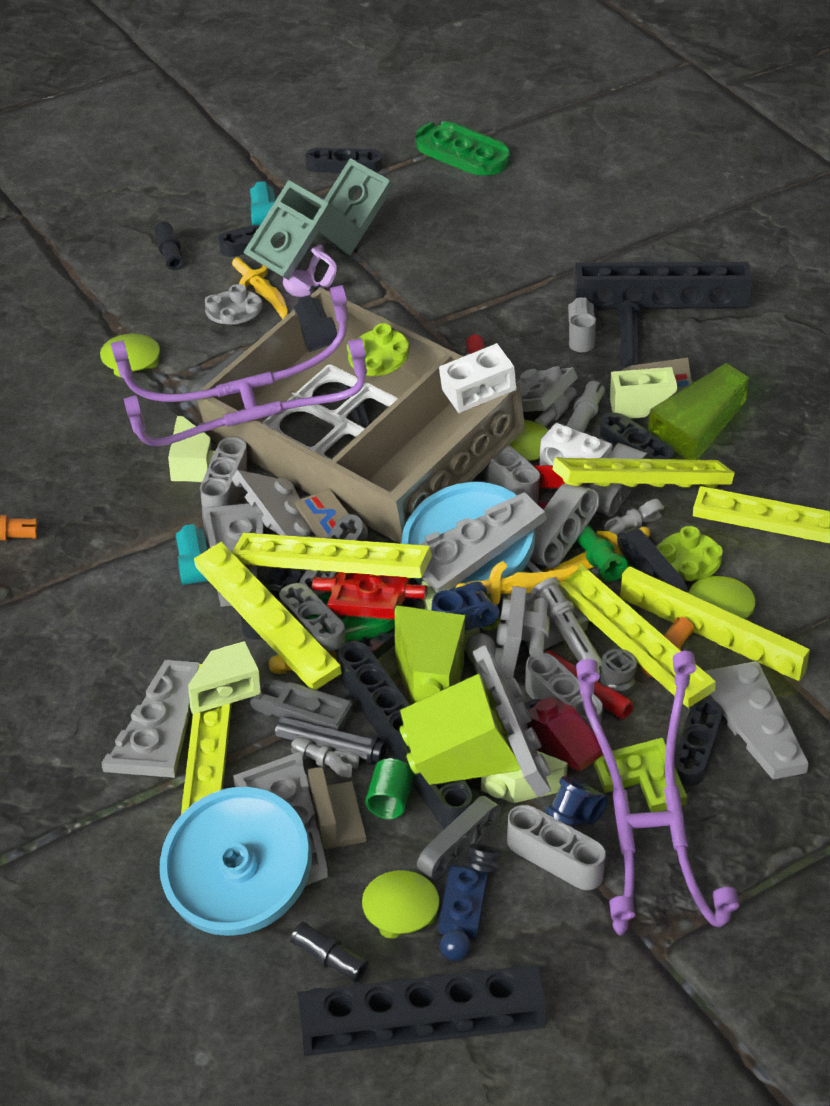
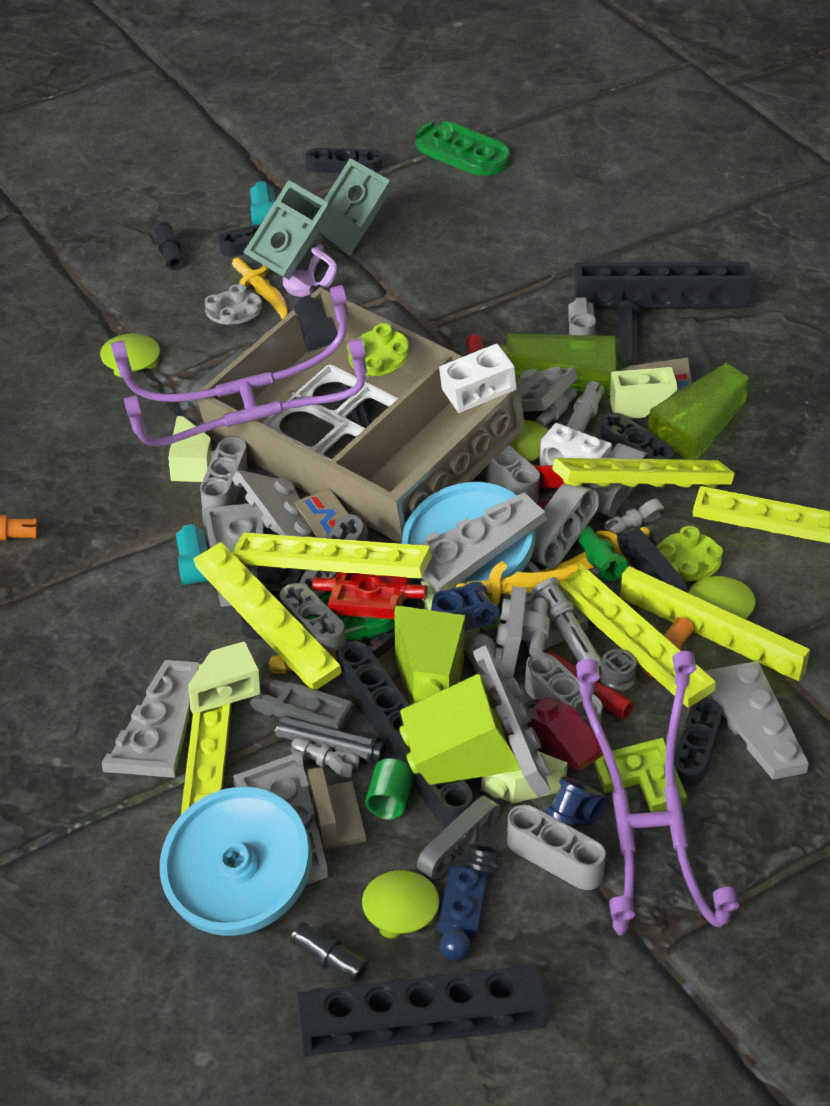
(588, 354): none -> clear neon green slope

